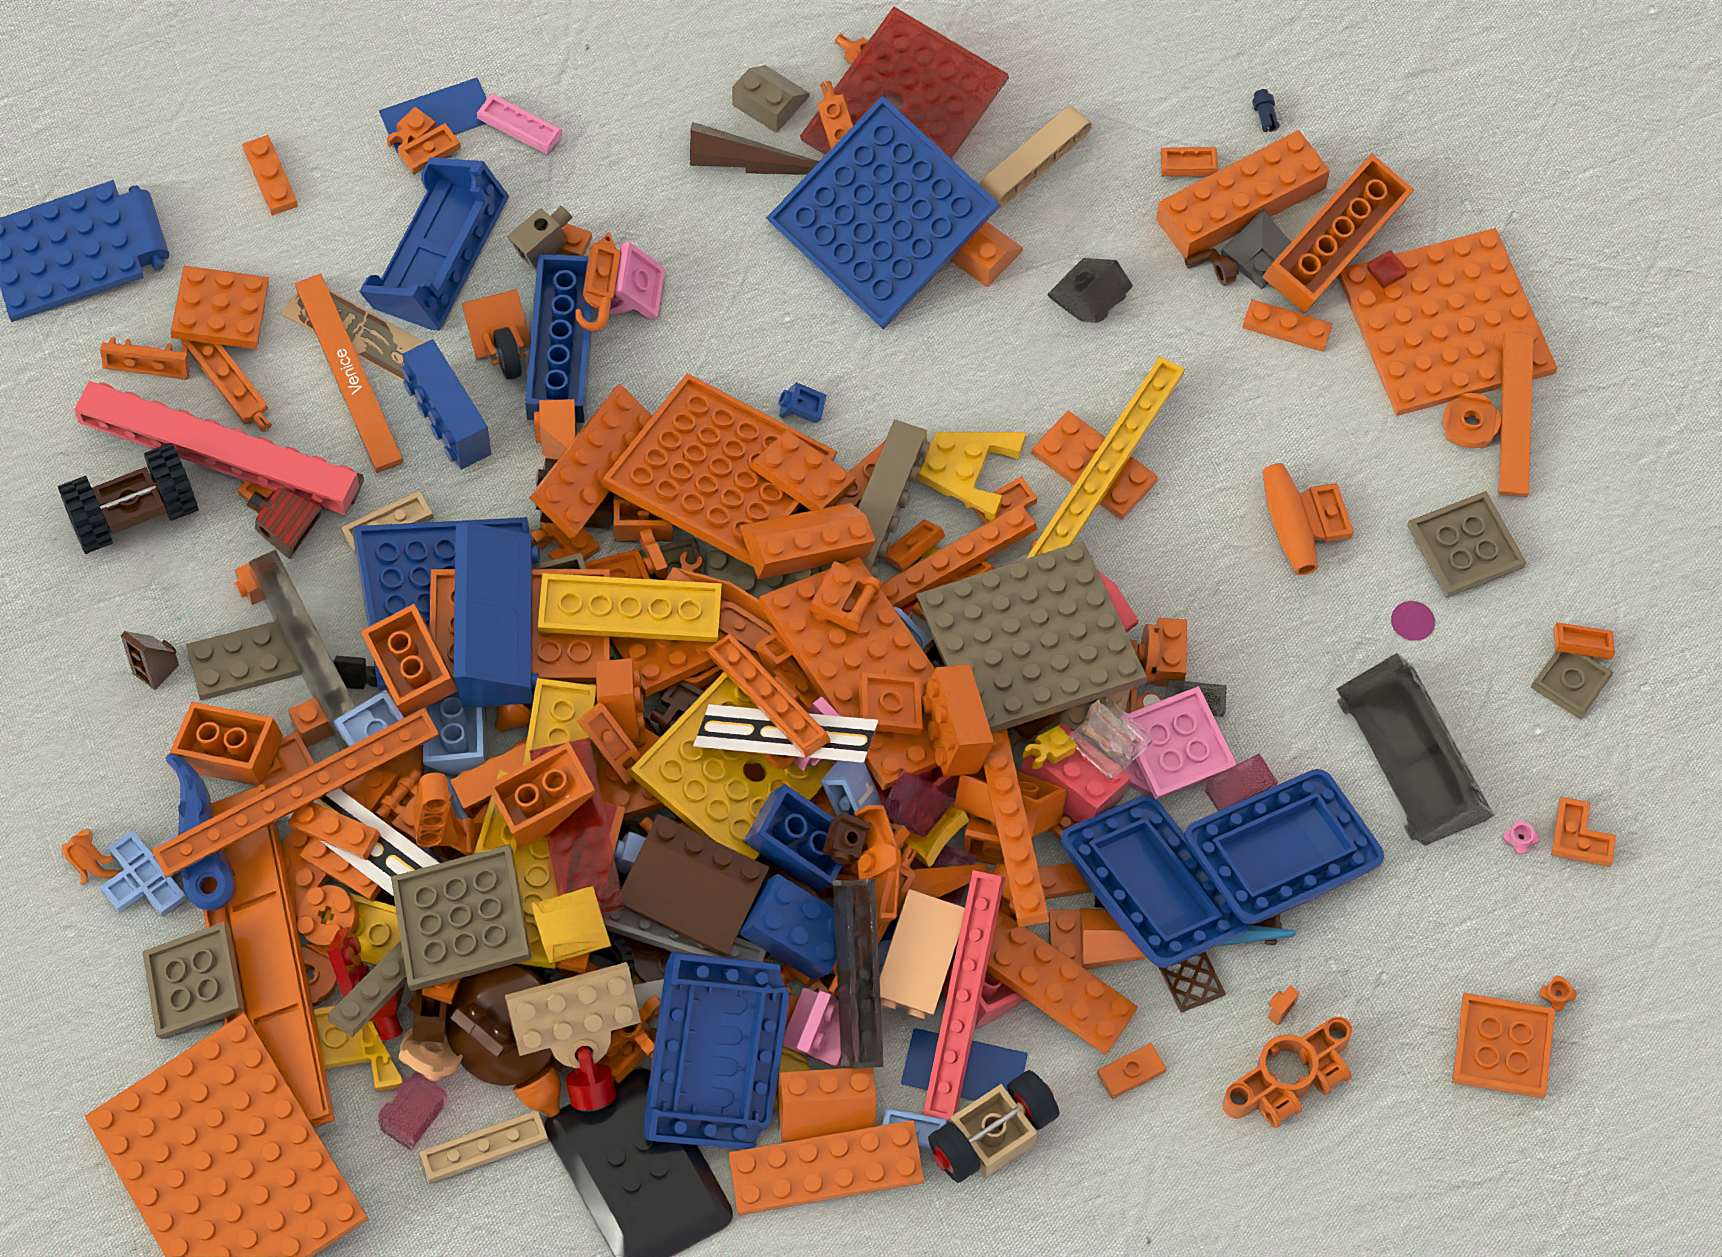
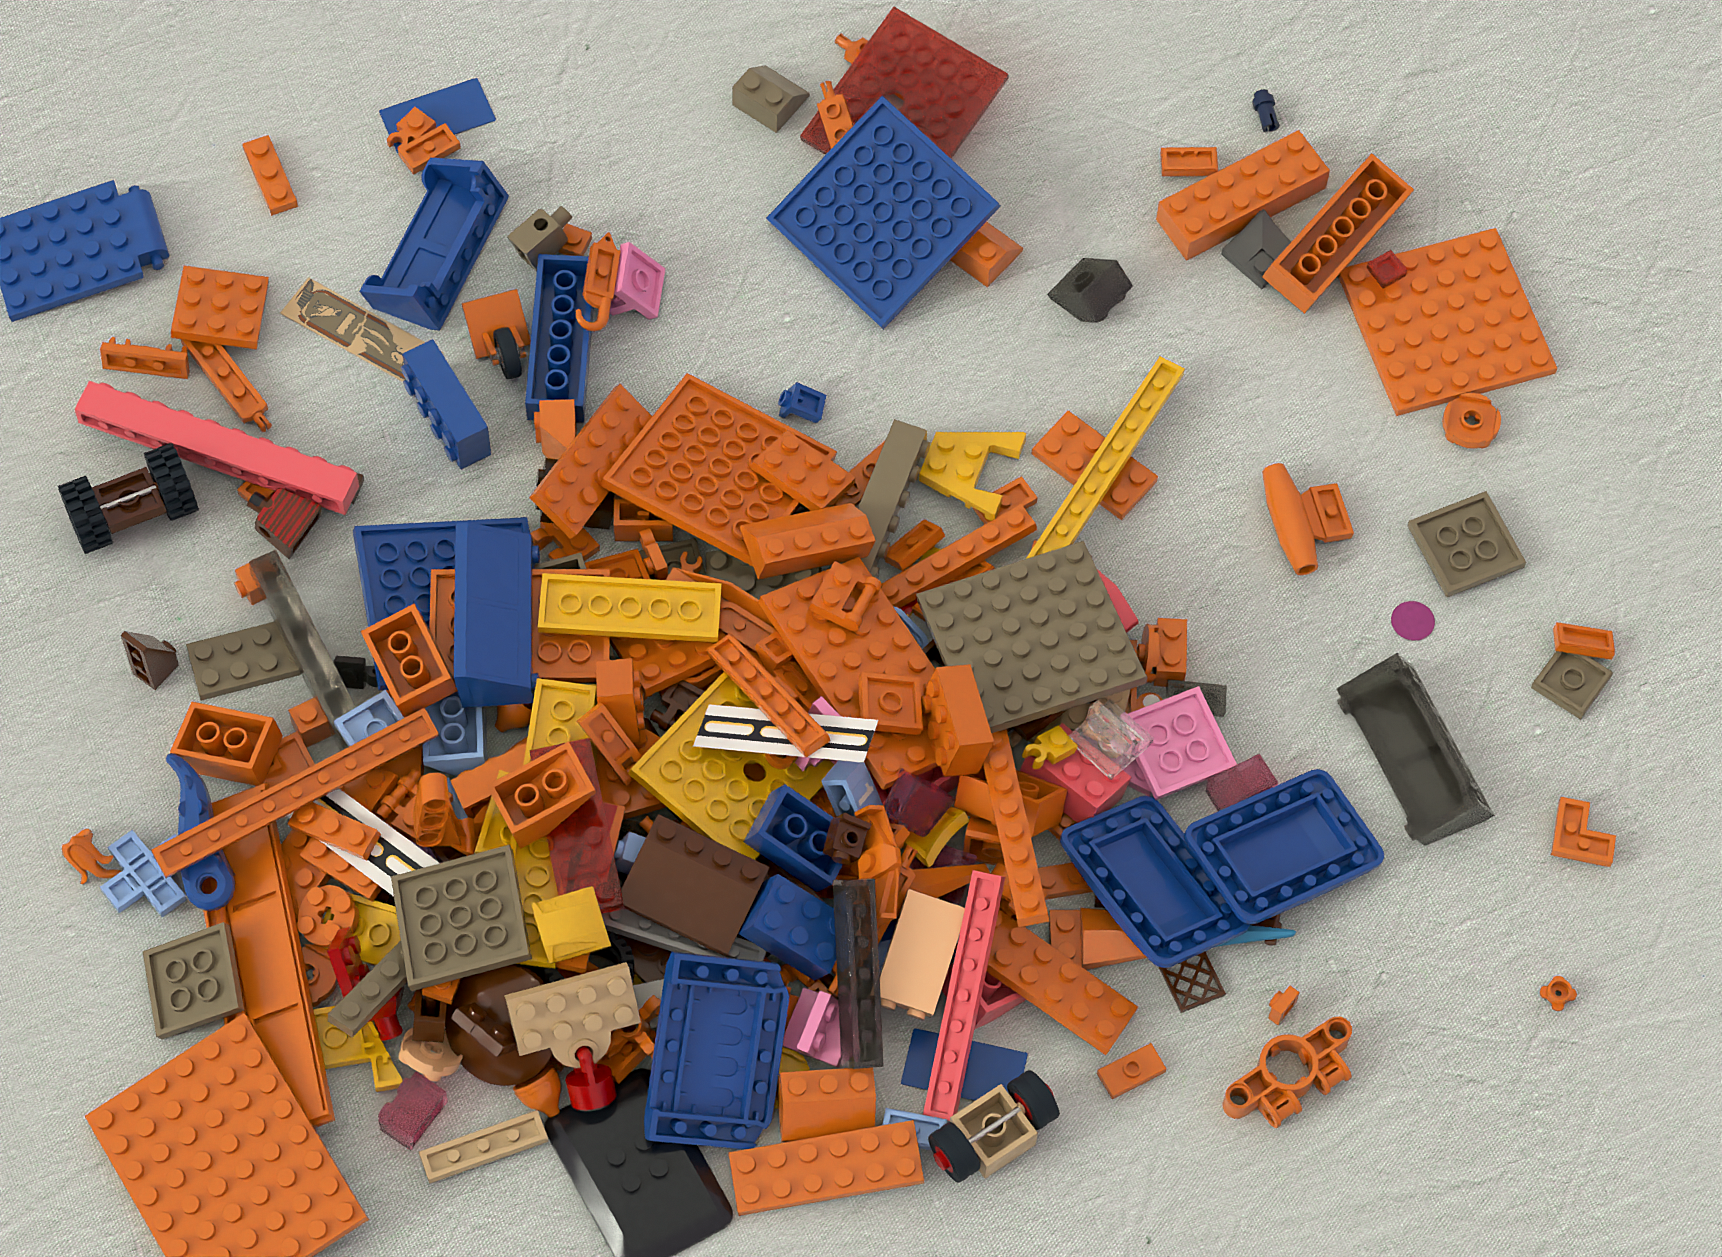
(348, 373): orange tile -> none
(406, 510): tan plate -> none
(519, 124): bright pink plate -> none
(724, 149): reddish brown wedge -> none
(1036, 155): tan beam -> none
(1224, 267): reddish brown plate -> none
(1287, 325): orange plate -> none
(1503, 1045): orange plate -> none
(1516, 414): orange tile -> none
(1524, 829): bright pink plate -> none

